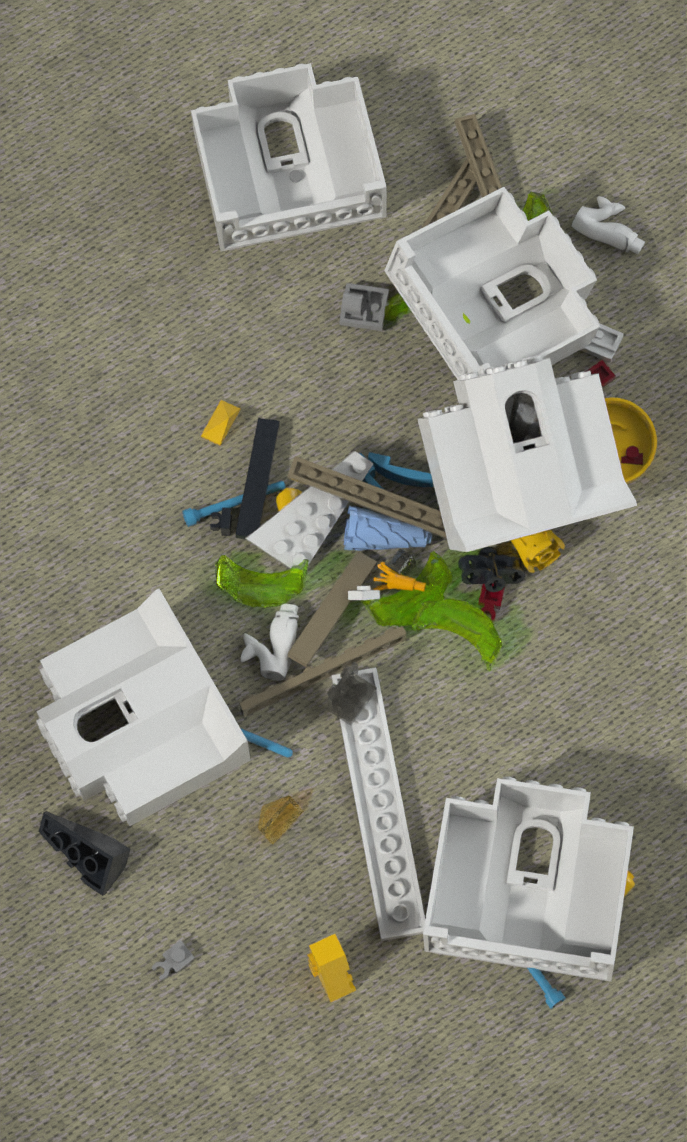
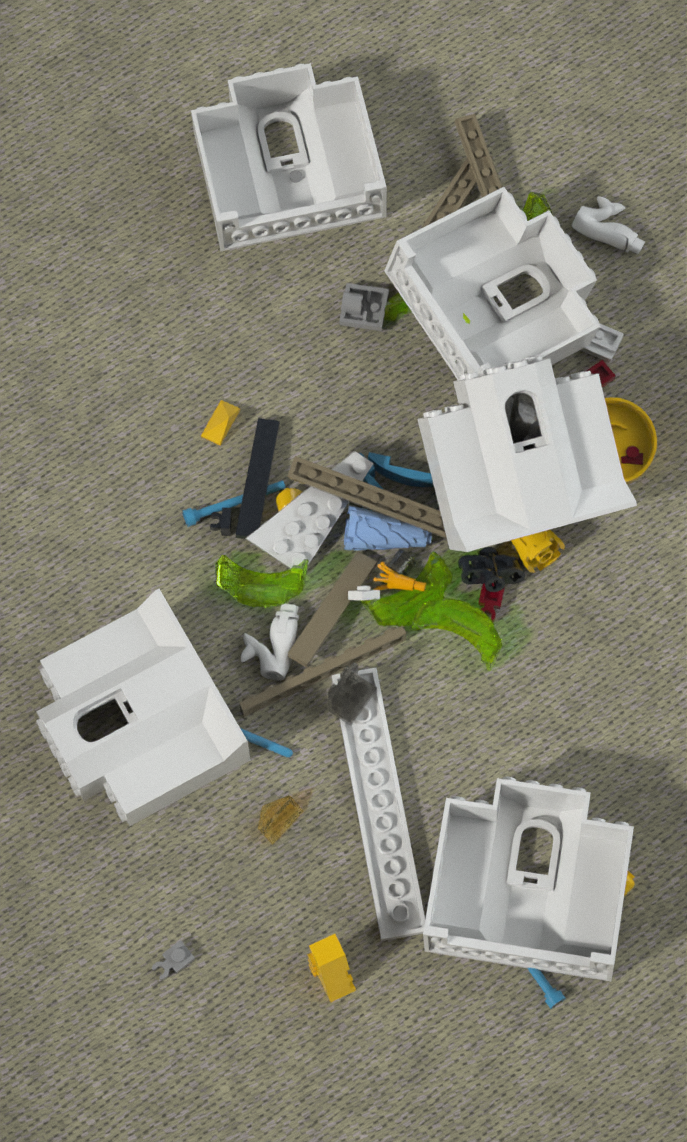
(91, 852): black wedge -> none

